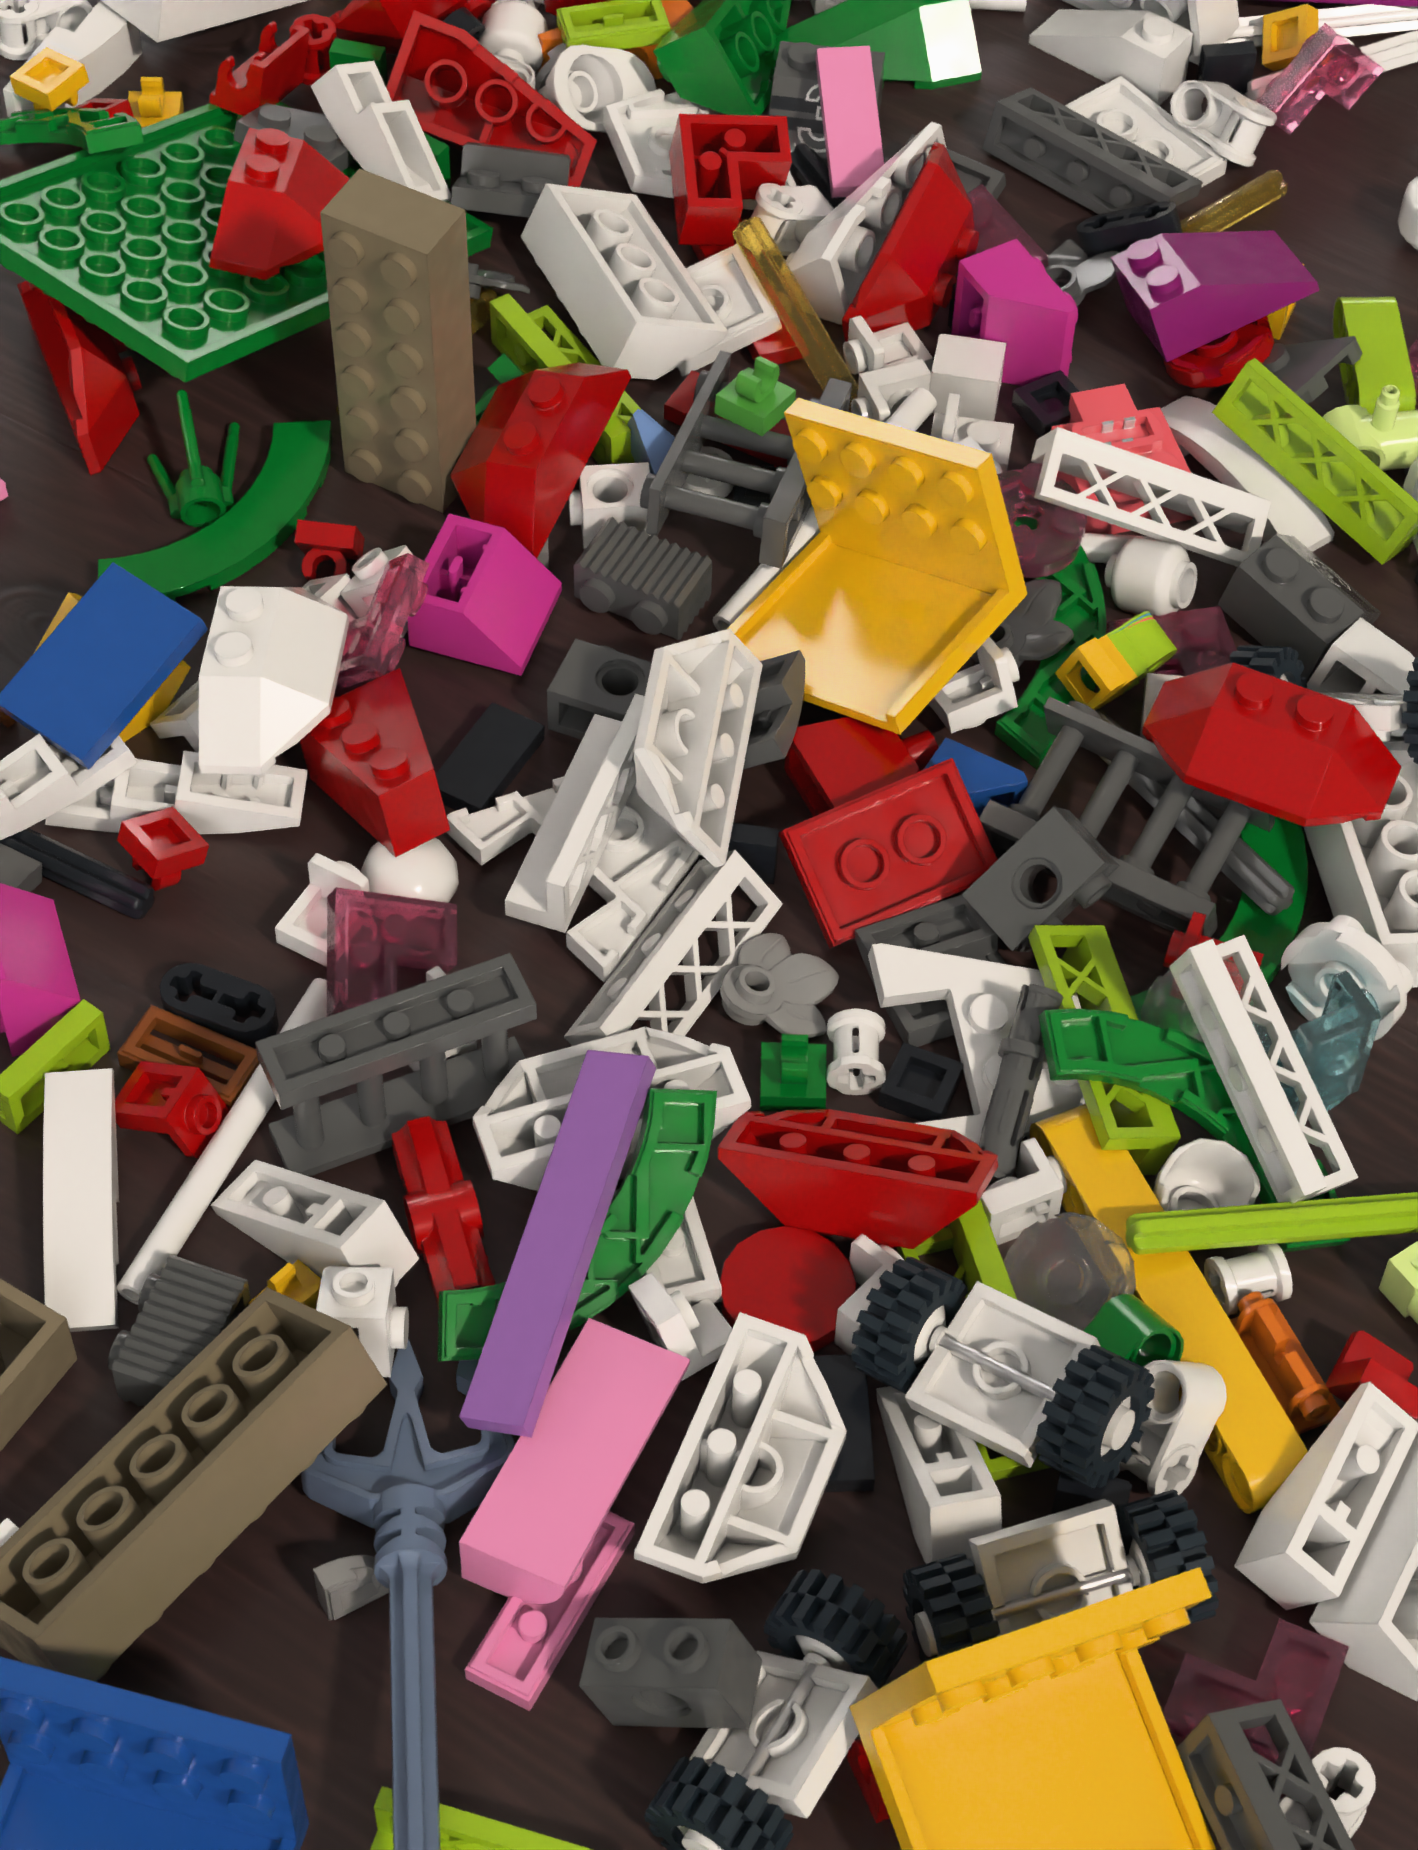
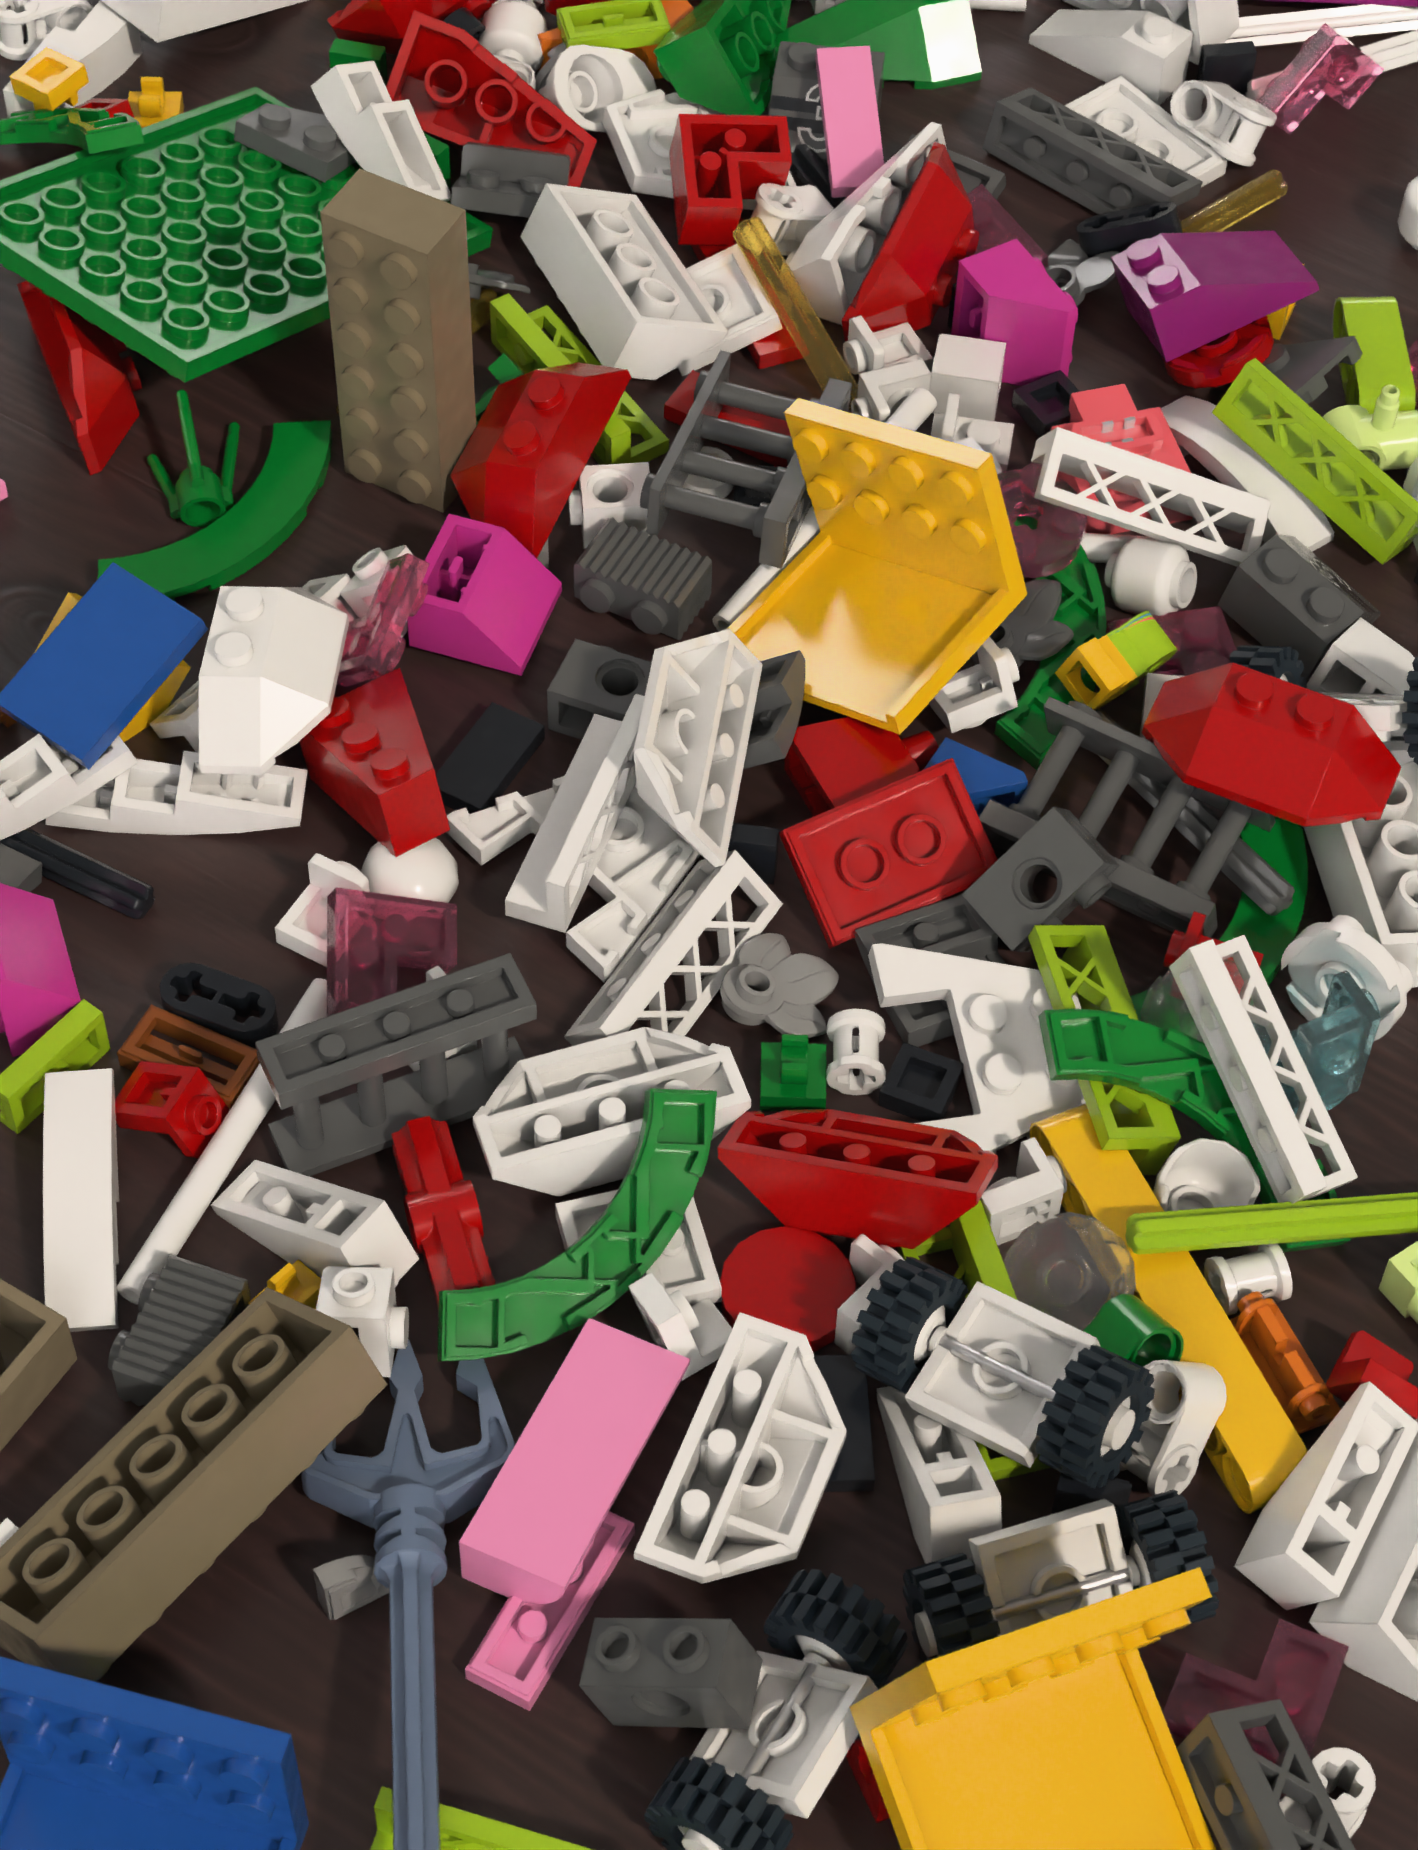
(162, 845): red tile -> none
(265, 75): red hinge -> none
(273, 205): red wedge -> none
(320, 40): red bush -> none
(328, 542): red tile -> none
(558, 1244): medium lavender tile -> none
(648, 440): medium blue slope -> none
(755, 398): bright green tile -> none
(1017, 1079): dark grey pin -> none
(1285, 34): yellow tile -> none

